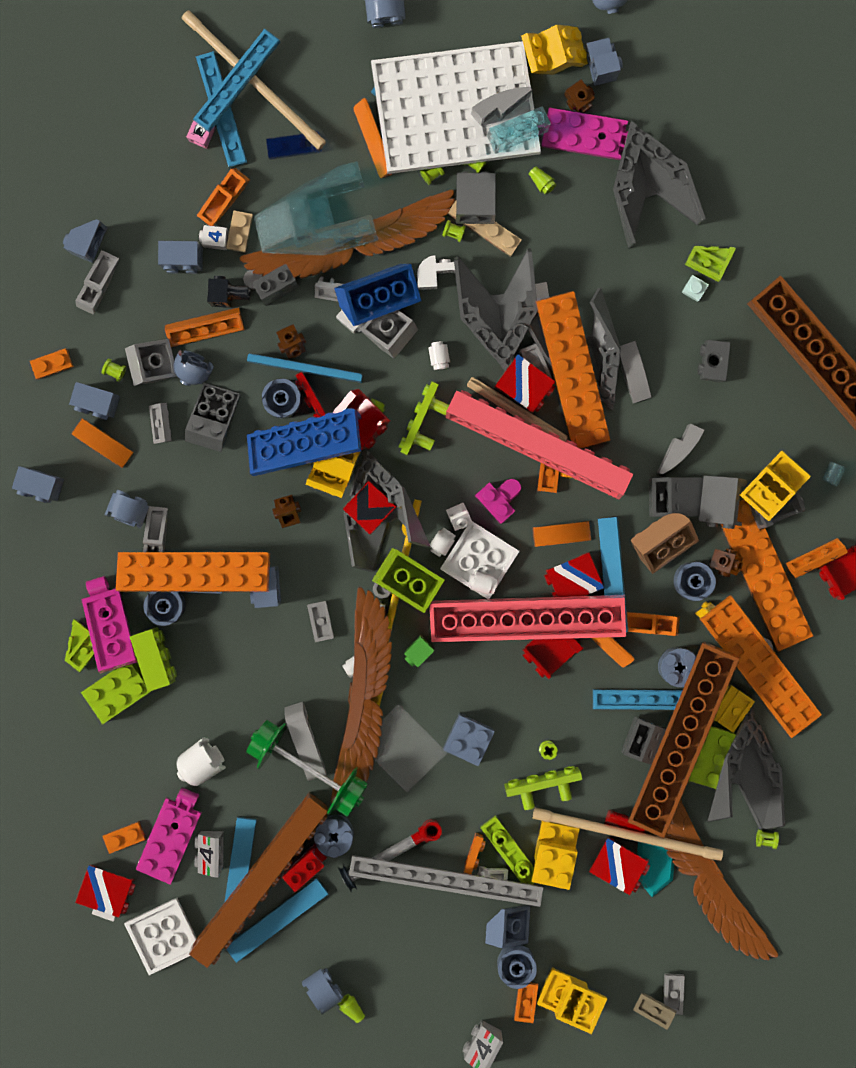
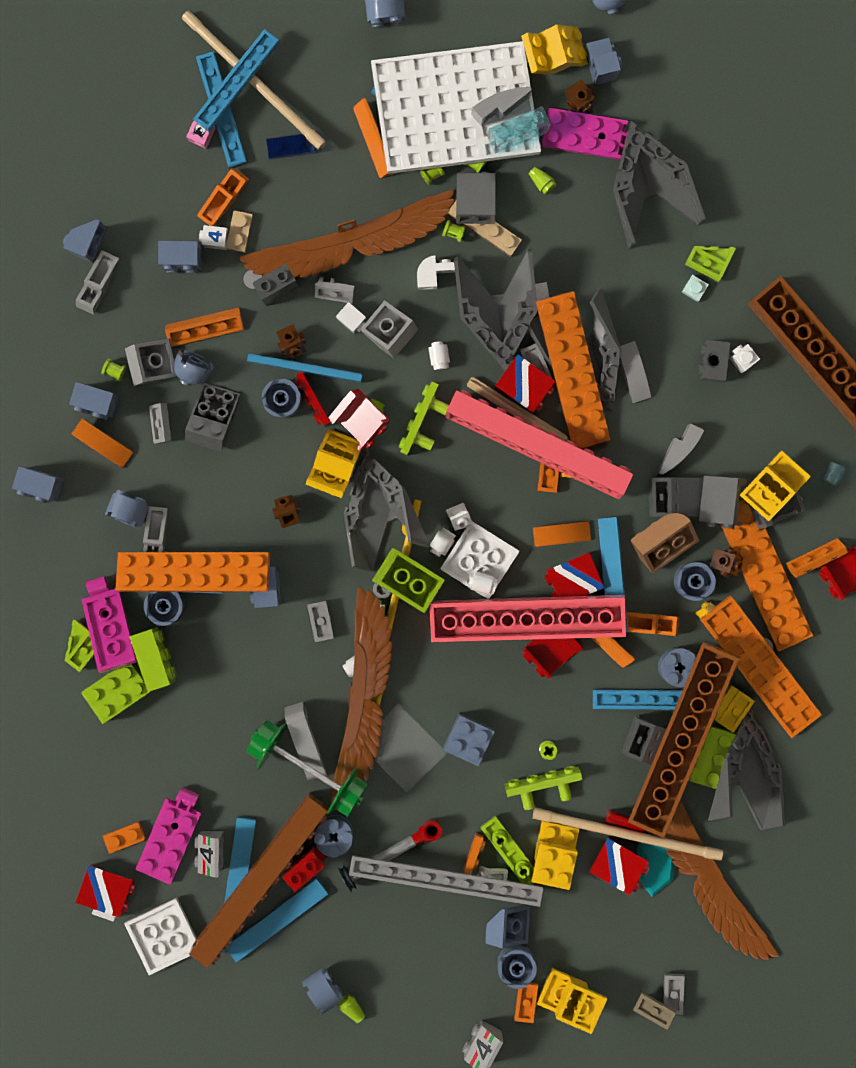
(51, 364): orange plate -> none
(199, 763): white cylinder -> none
(222, 292): black brick -> none
(304, 218): clear light blue wedge -> none
(304, 442): blue bracket -> none
(369, 508): red piece -> none
(378, 294): blue slope -> none
(418, 651): bright green brick -> none
(498, 499): dark pink brick -> none
(743, 357): none -> white brick
(773, 842): lime bush -> none

